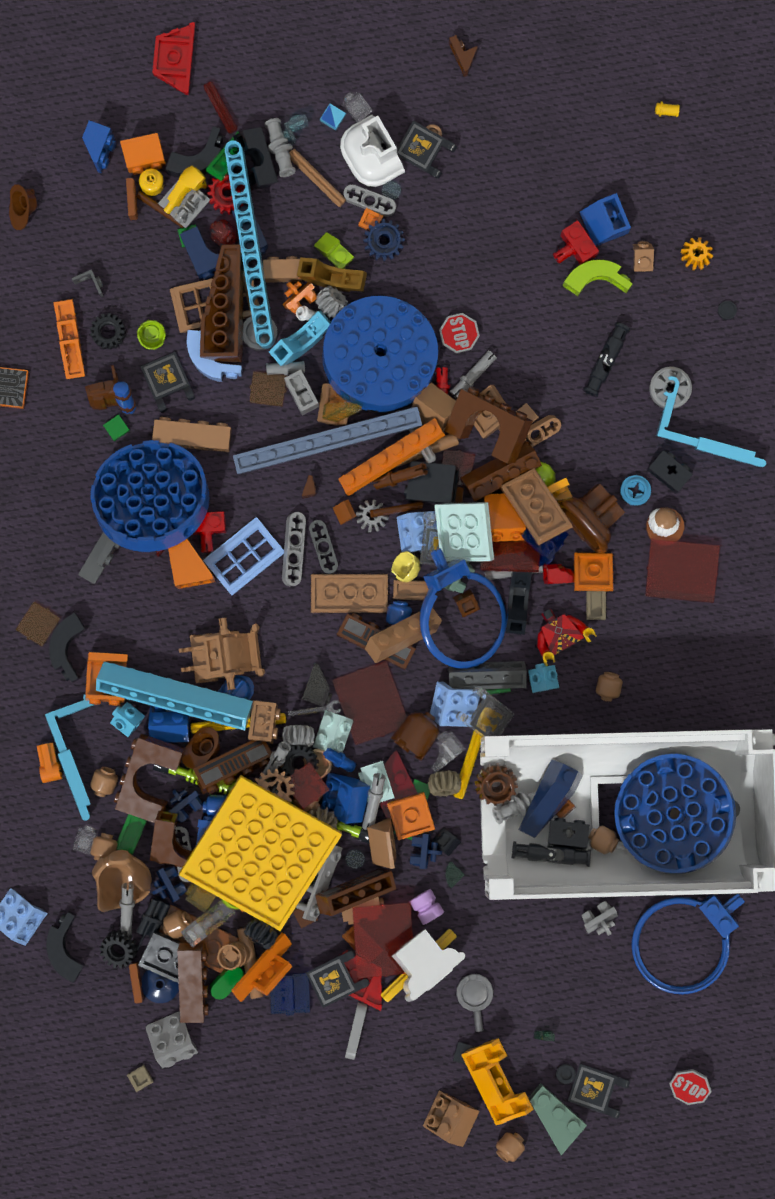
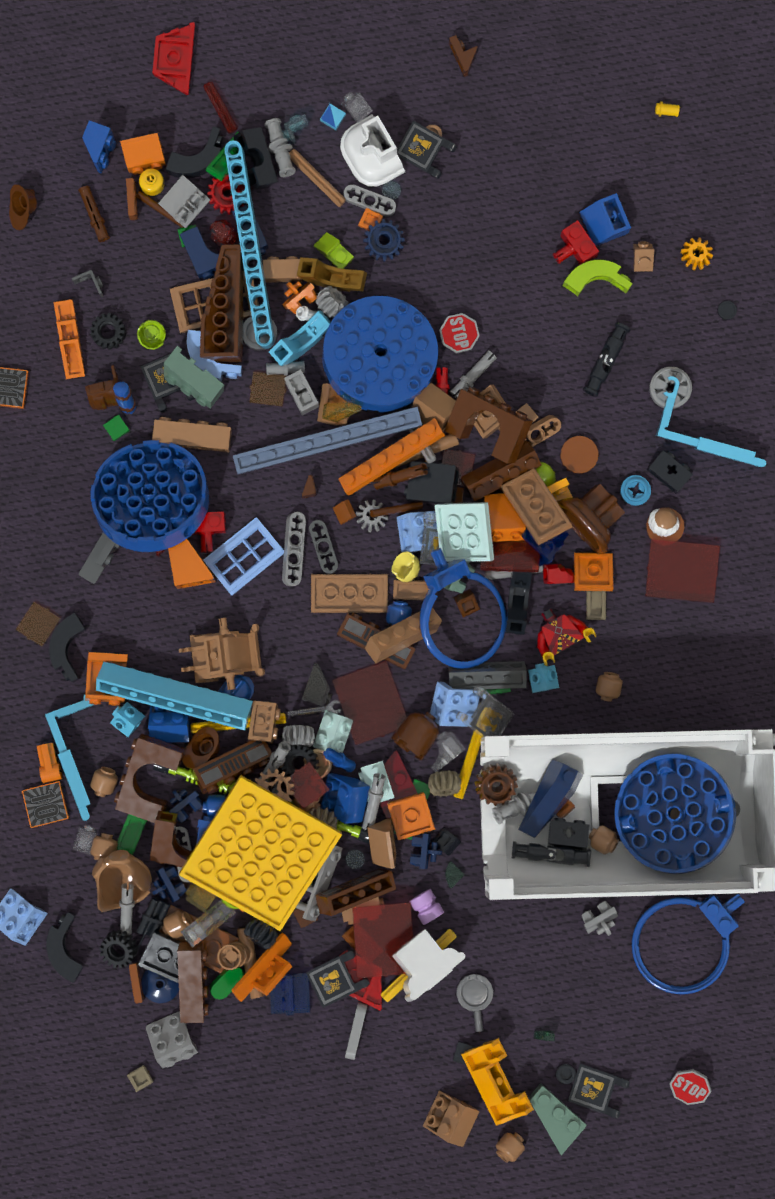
(45, 804): none -> tile
(94, 214): none -> reddish brown pin
(189, 180): yellow animal -> none
(192, 379): none -> sand green wedge
(579, 454): none -> dark orange tile

